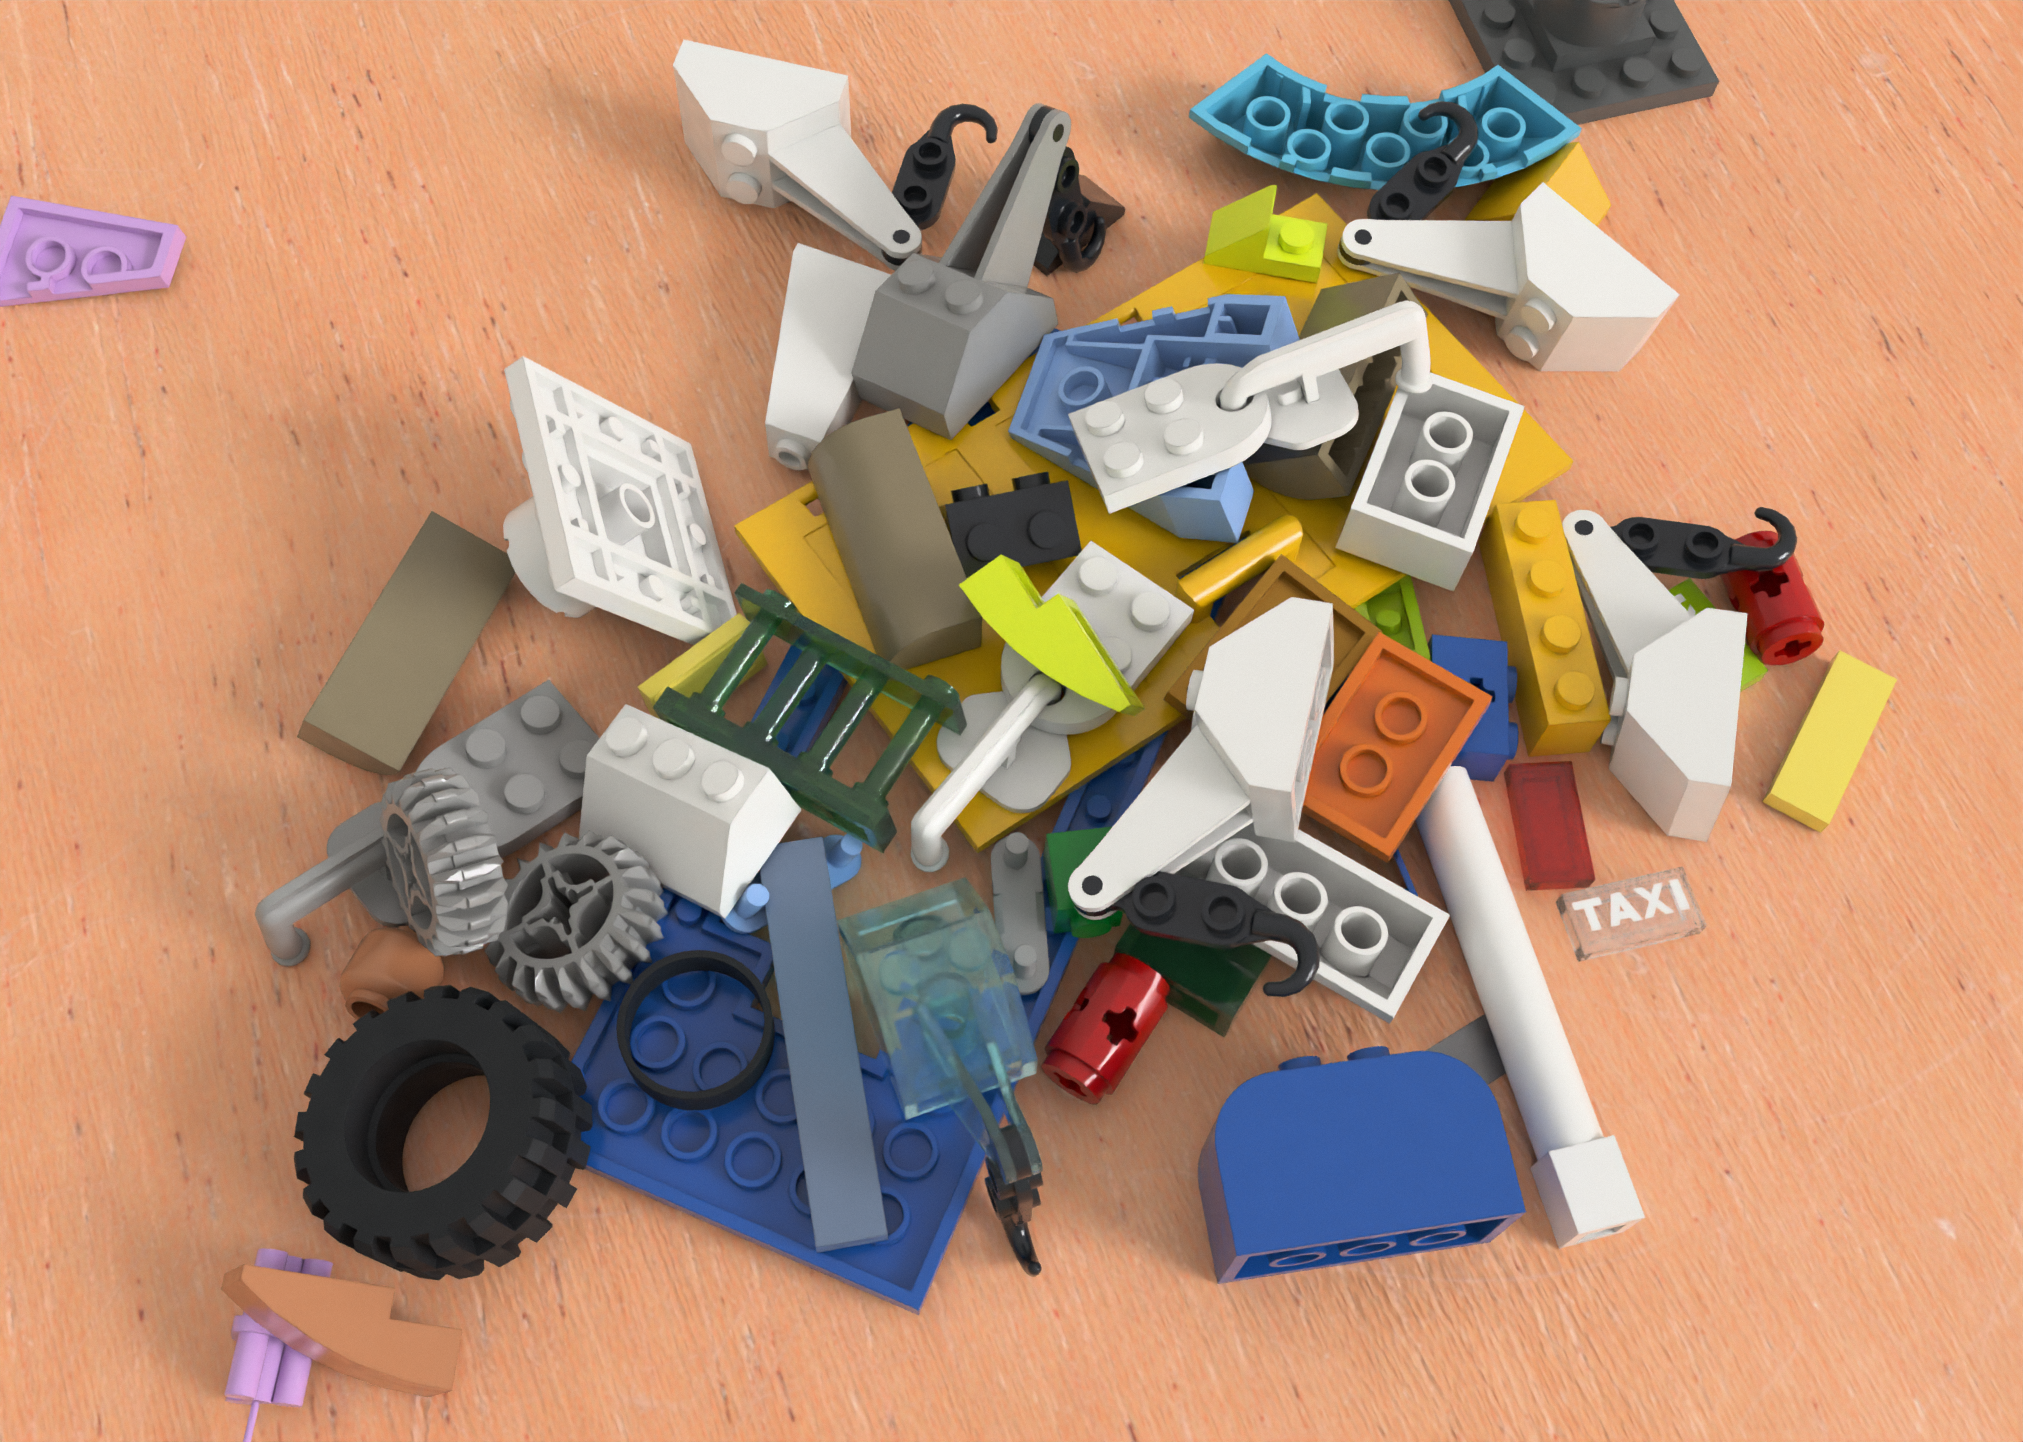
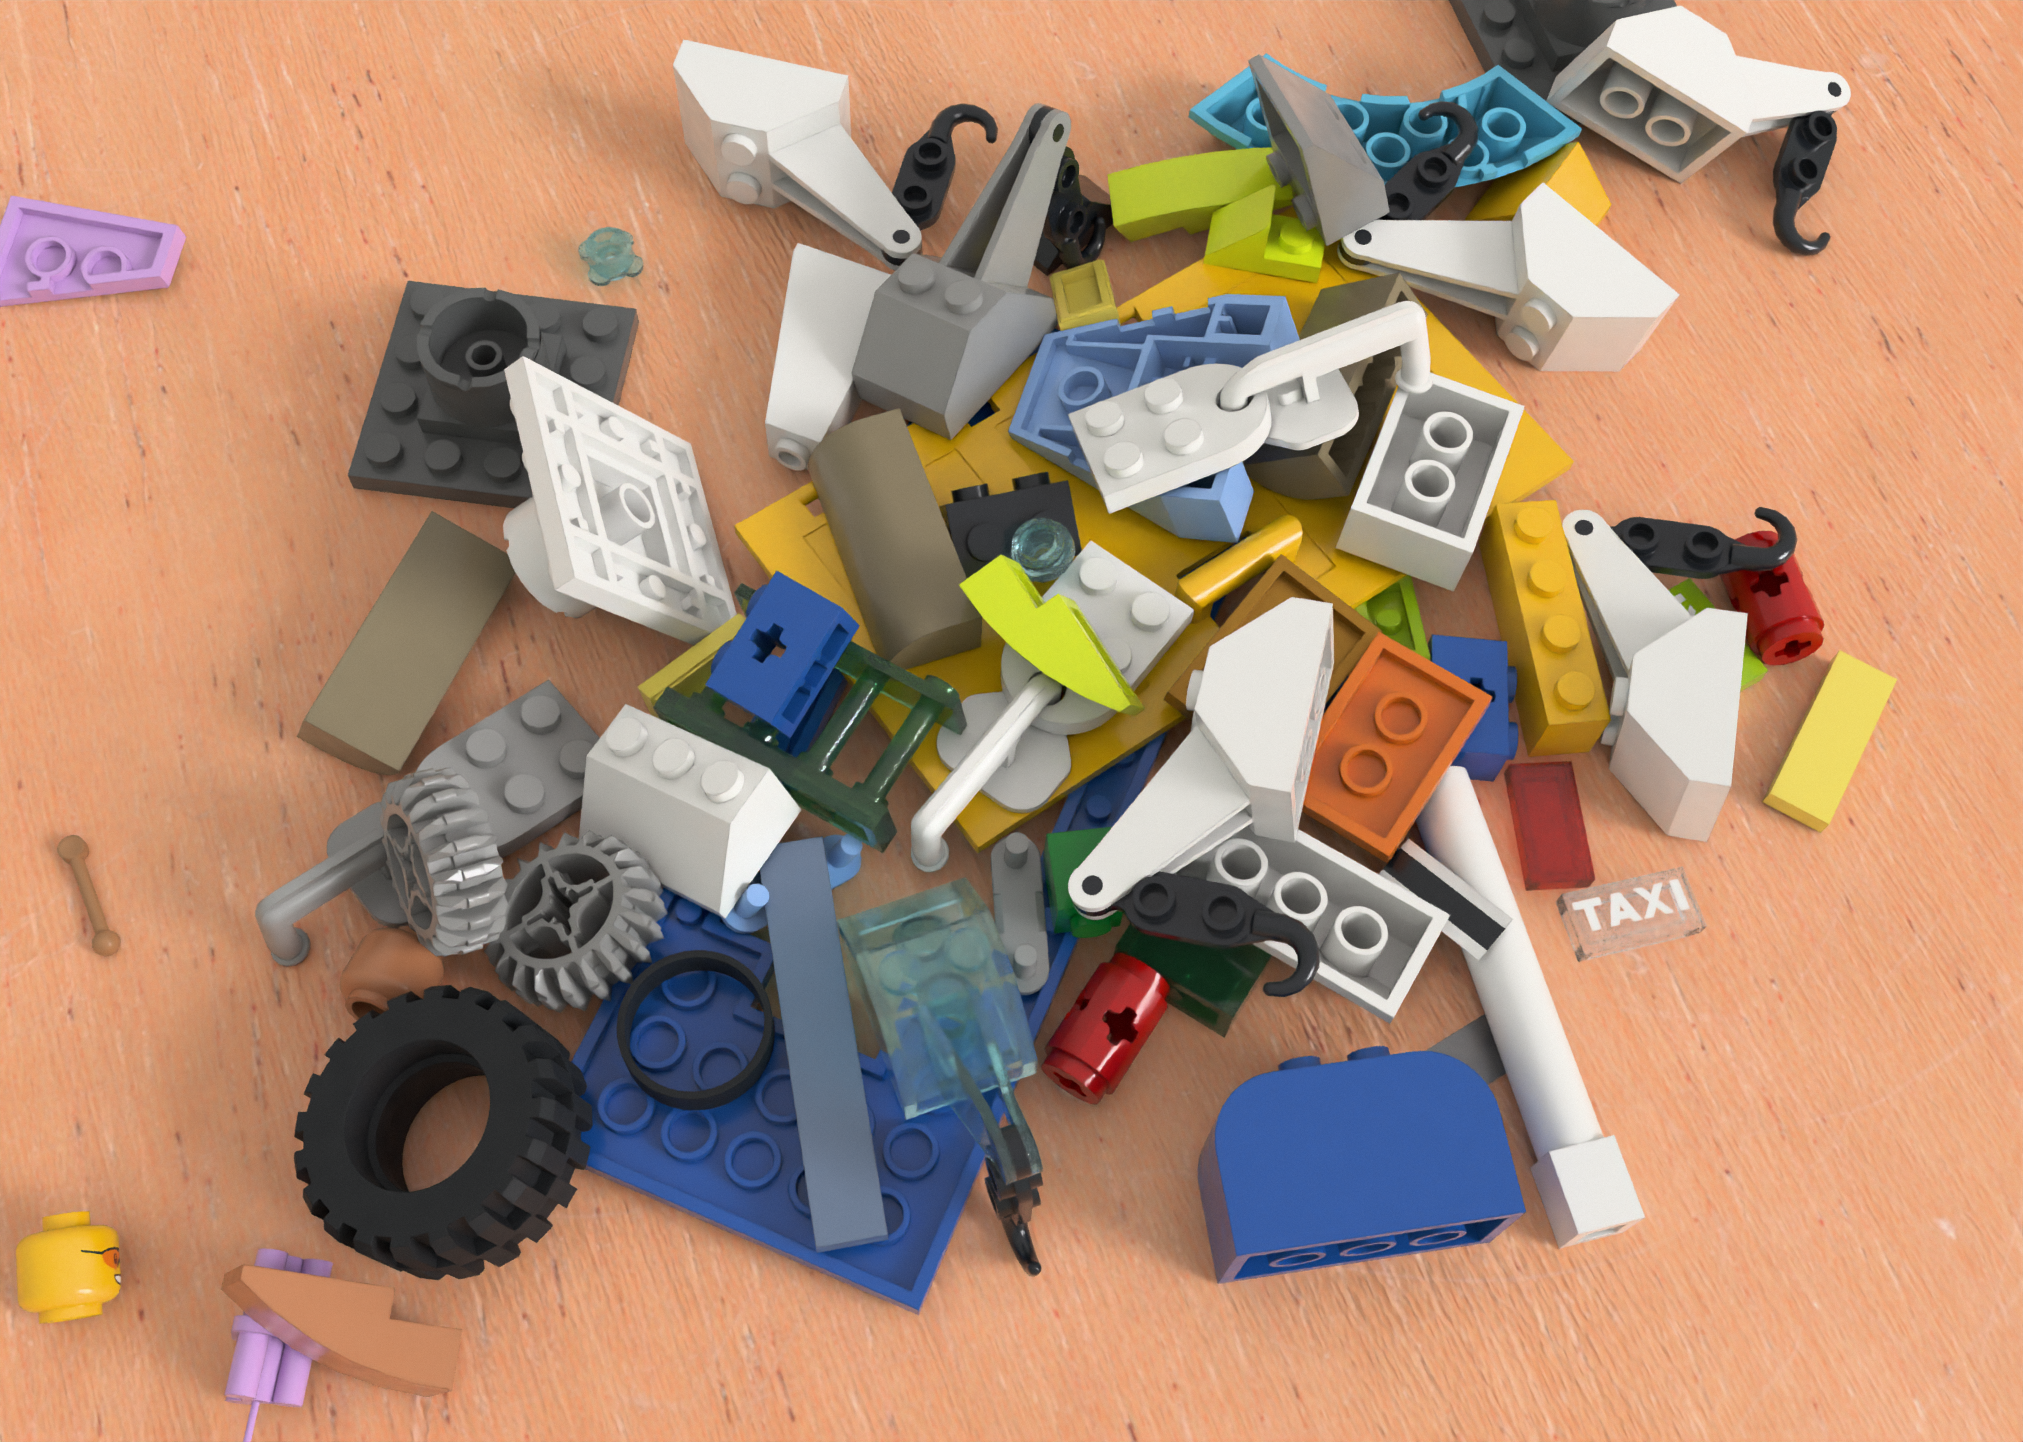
(68, 1268): none -> yellow head
(74, 851): none -> medium nougat hinge
(443, 396): none -> dark grey piece
(608, 244): none -> clear light blue plate
(782, 687): none -> blue brick
(1043, 549): none -> clear light blue plate
(1083, 295): none -> light yellow tile
(1188, 190): none -> neon yellow slope
(1317, 154): none -> light grey slope
(1473, 918): none -> sticker
(1681, 97): none -> white slope

